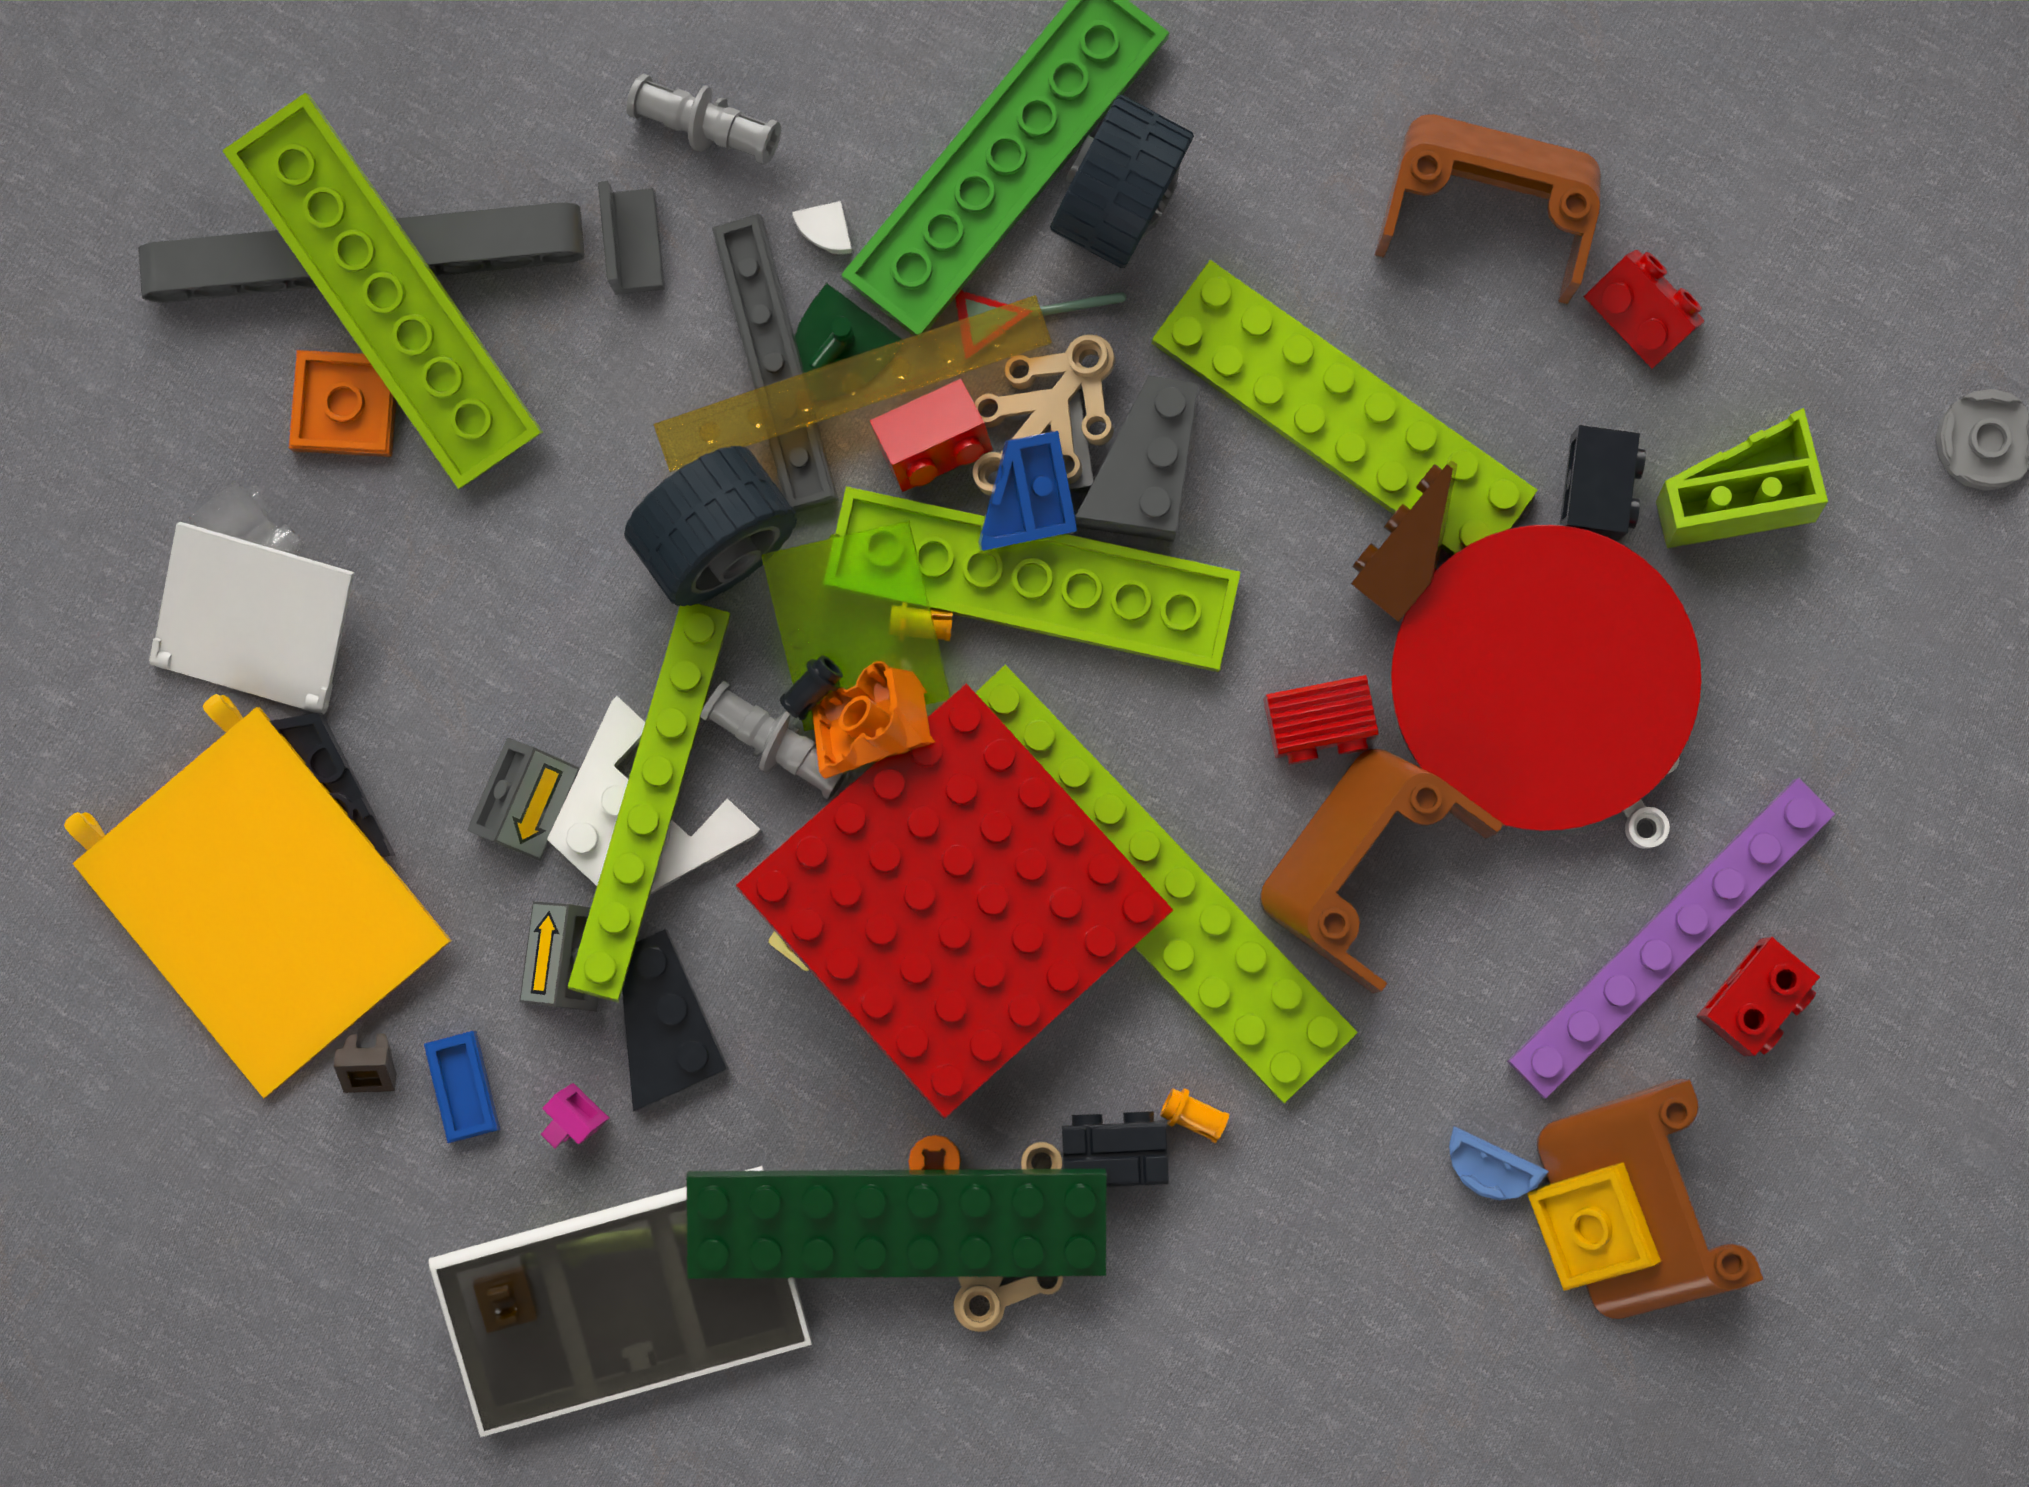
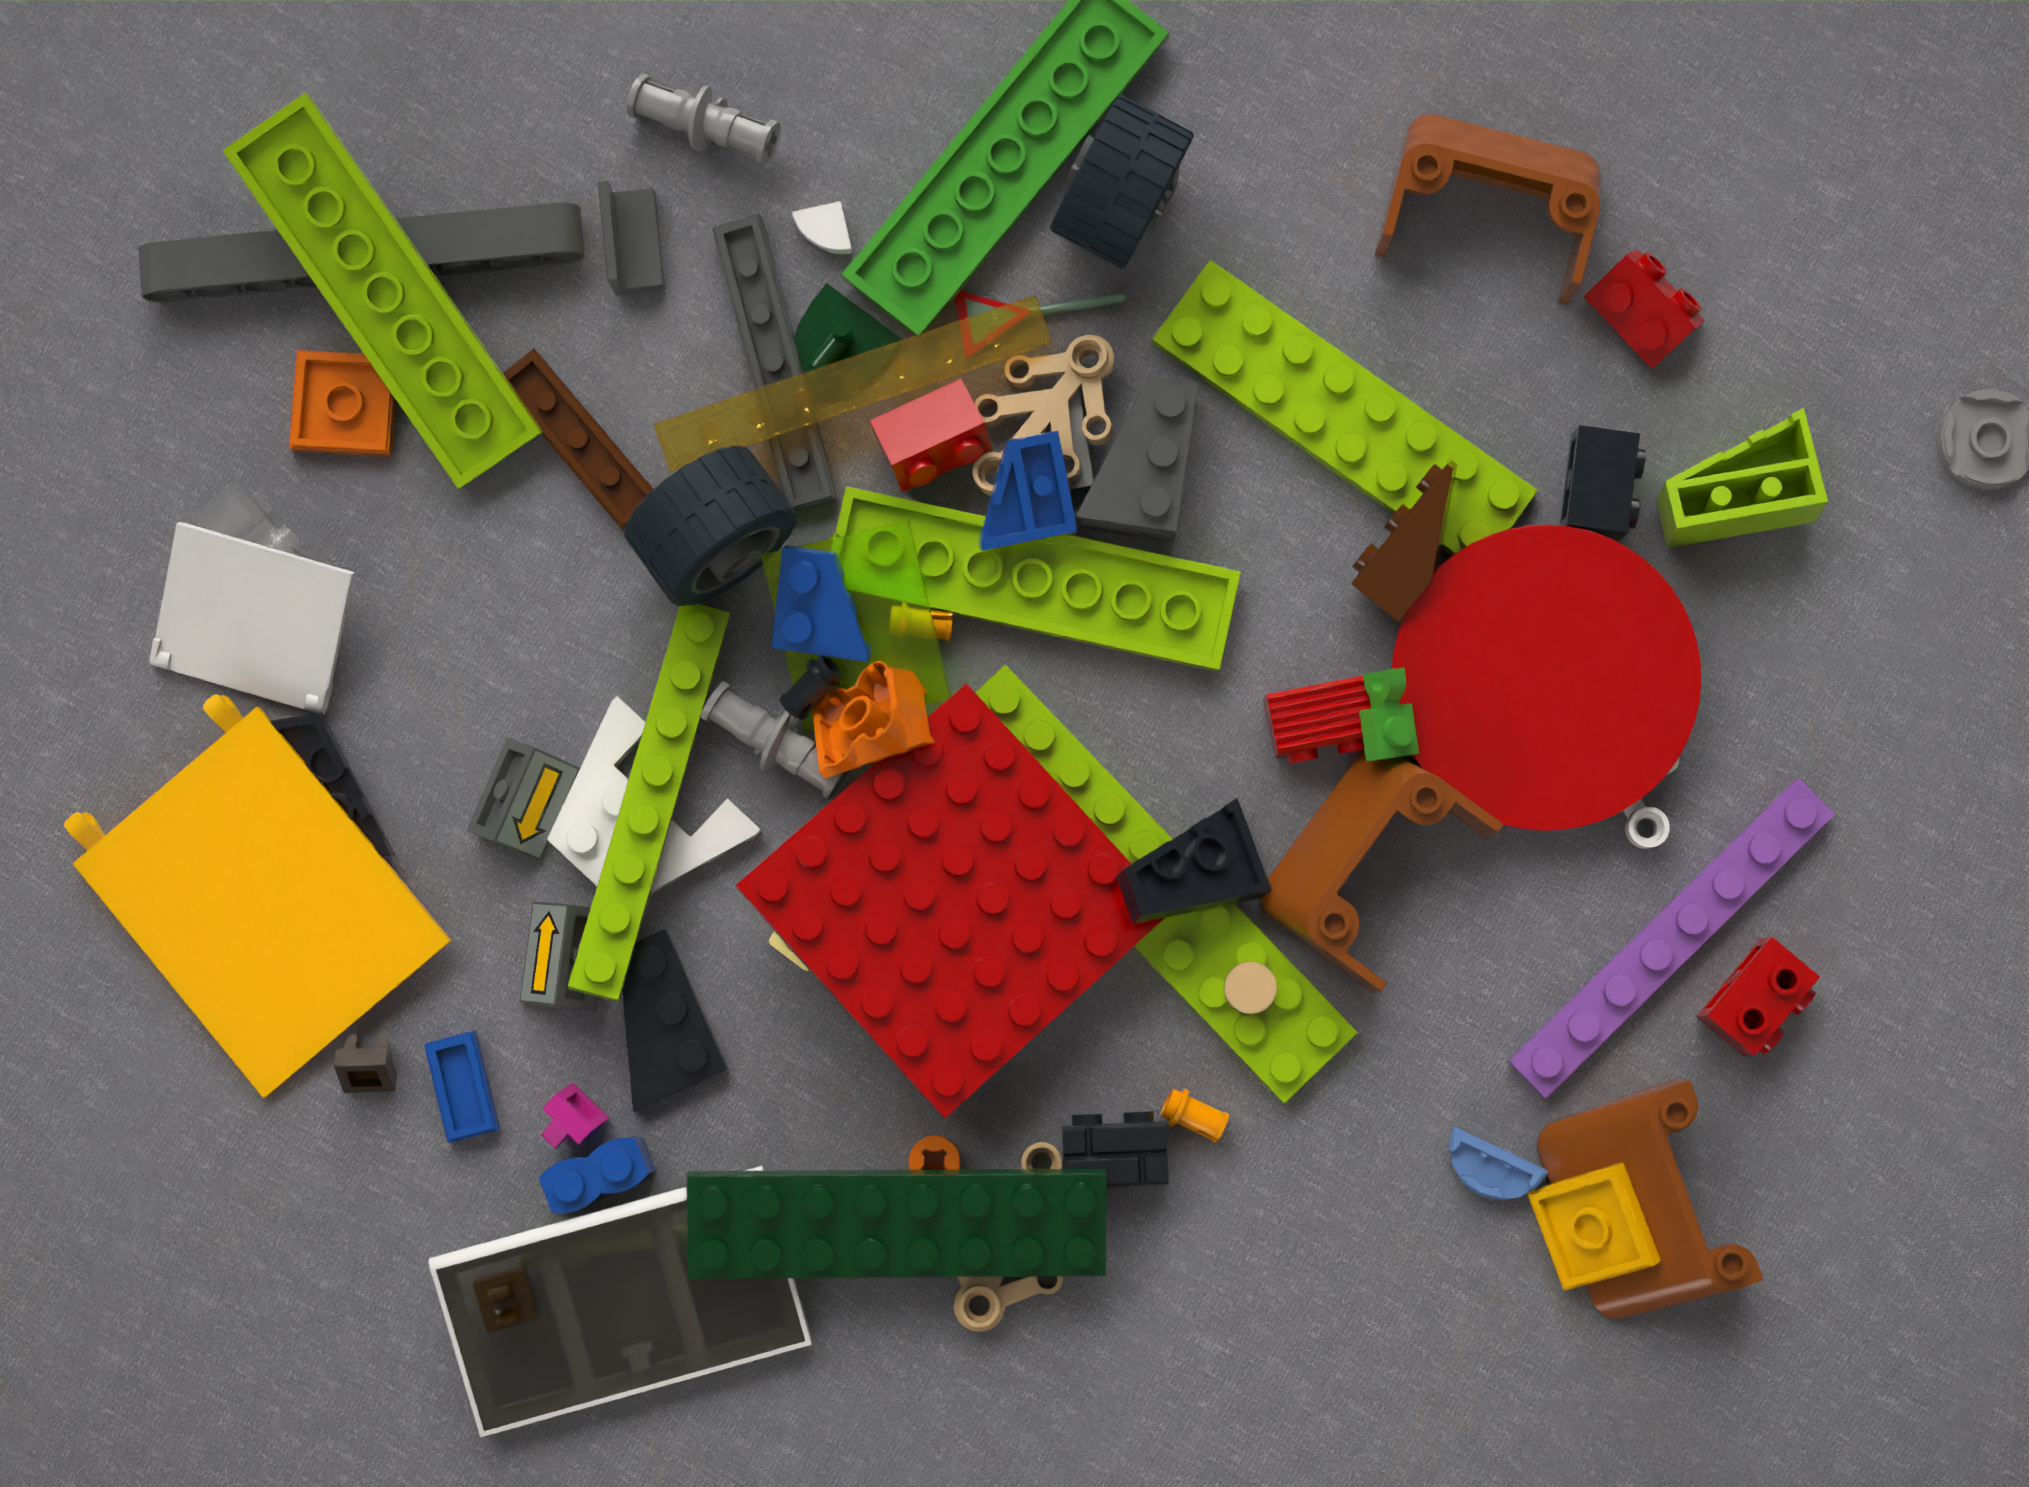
(578, 438): none -> reddish brown tile
(586, 1179): none -> blue brick
(815, 608): none -> blue wing
(1197, 870): none -> black wing
(1250, 987): none -> tan tile
(1387, 726): none -> bright green plate

